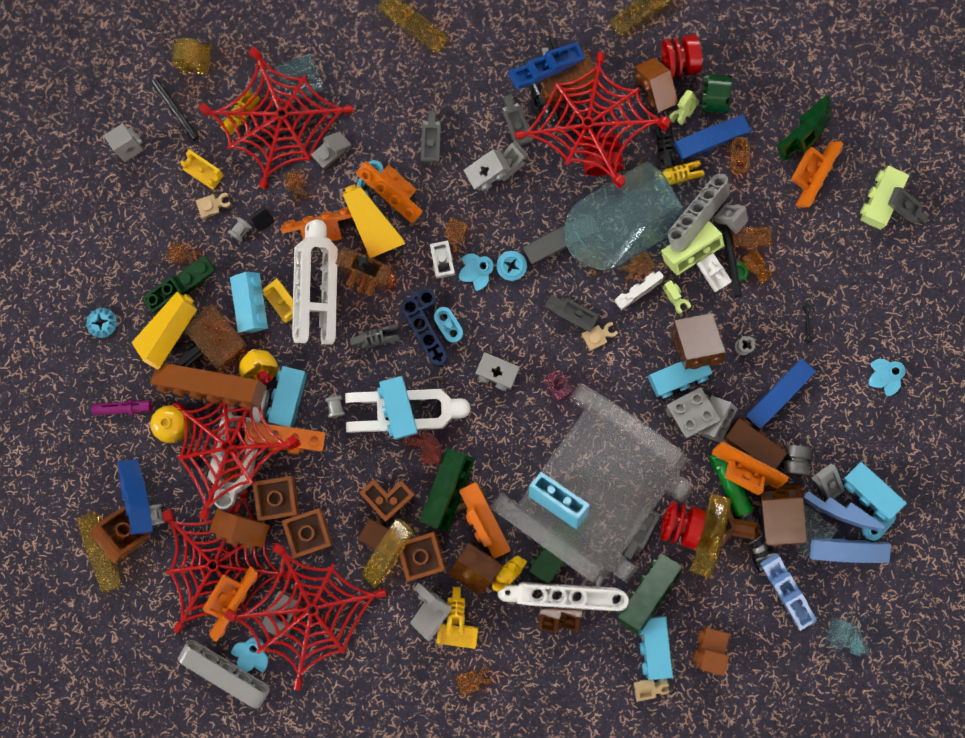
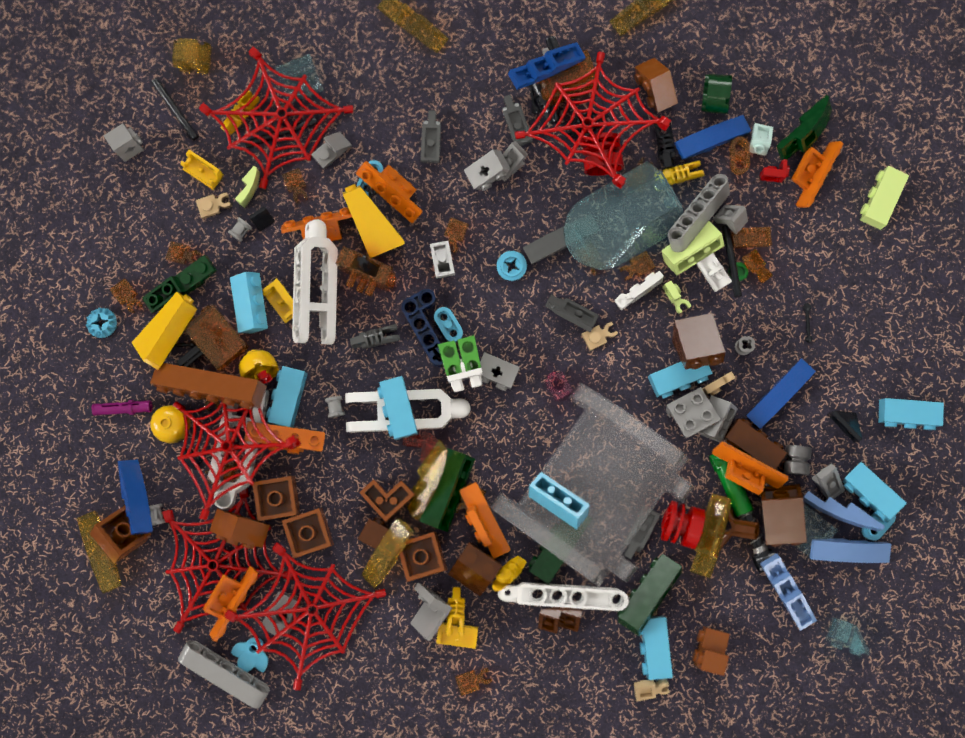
(125, 294): none -> clear orange plate
(251, 181): none -> yellowish green slope
(430, 475): none -> clear yellow slope
(464, 368): none -> bright green hips
(474, 272): medium azure plate -> none
(682, 56): red wheel -> none
(686, 107): yellowish green plate -> none
(714, 387): none -> tan plate
(761, 139): none -> light aqua bracket
(773, 174): none -> red bracket
(847, 423): none -> black slope
(884, 377): medium azure plate -> none
(907, 206): dark grey hinge -> none
(911, 413): none -> medium azure brick

